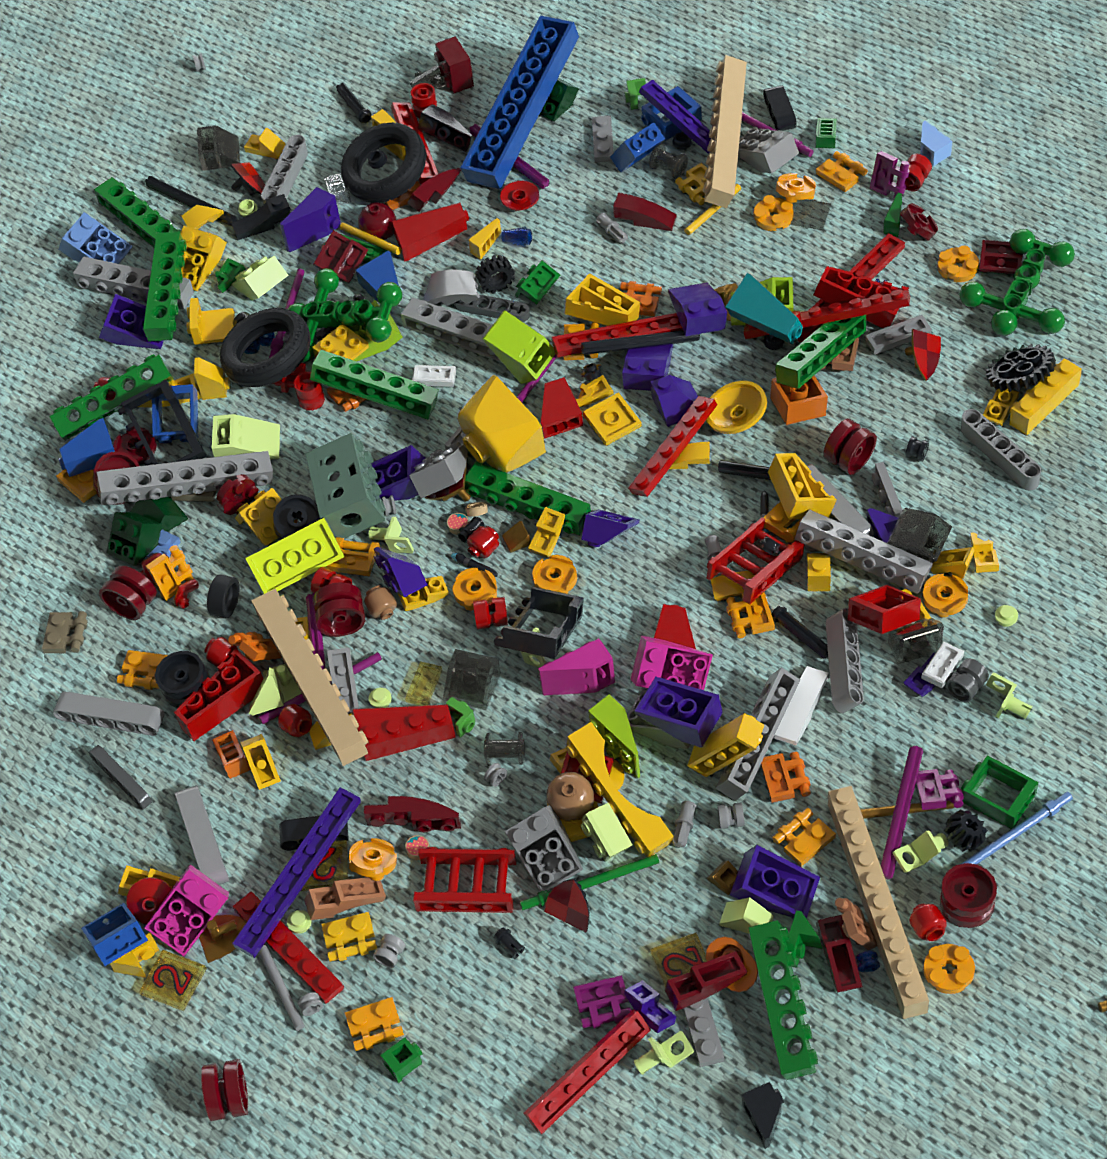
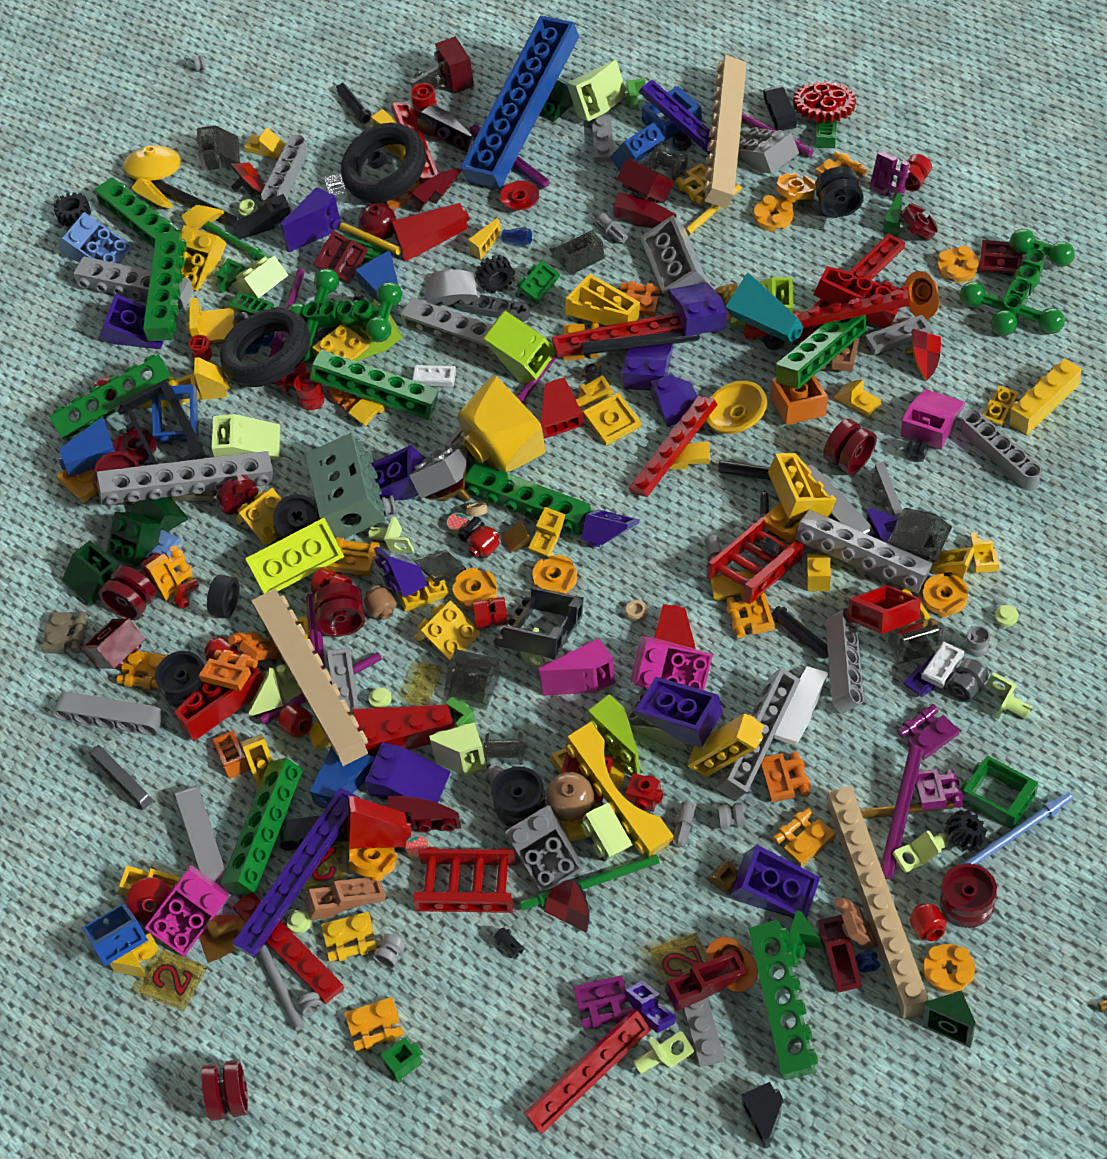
(70, 202): none -> black tyre
(88, 571): none -> dark green slope
(113, 644): none -> brick
(151, 192): none -> yellow slope
(152, 163): none -> yellow dish
(200, 347): none -> red wheel
(228, 675): none -> orange plate
(252, 251): none -> green bar
(254, 301): none -> green slope
(261, 827): none -> green brick
(334, 775): none -> blue slope
(365, 410): none -> yellow slope
(375, 825): none -> red slope
(405, 774): none -> dark purple slope
(440, 566): none -> clear smoke piece
(447, 629): none -> yellow bracket
(459, 749): none -> yellowish green slope
(461, 559): black piece -> none
(517, 794): none -> black wheel
(579, 251): none -> clear smoke slope
(597, 91): none -> yellowish green slope
(636, 611): none -> tan tile
(644, 792): none -> red brick
(645, 181): none -> dark red brick
(672, 256): none -> light grey slope
(744, 914): yellowish green slope -> none
(824, 101): none -> red gear
(839, 192): none -> black wheel
(857, 398): none -> yellow slope
(923, 294): none -> orange piece
(931, 418): none -> dark pink slope
(932, 737): none -> magenta plate
(934, 144): light blue slope -> none
(950, 1018): none -> dark green slope
(977, 641): none -> light grey wheel
(1020, 367): black gear -> none

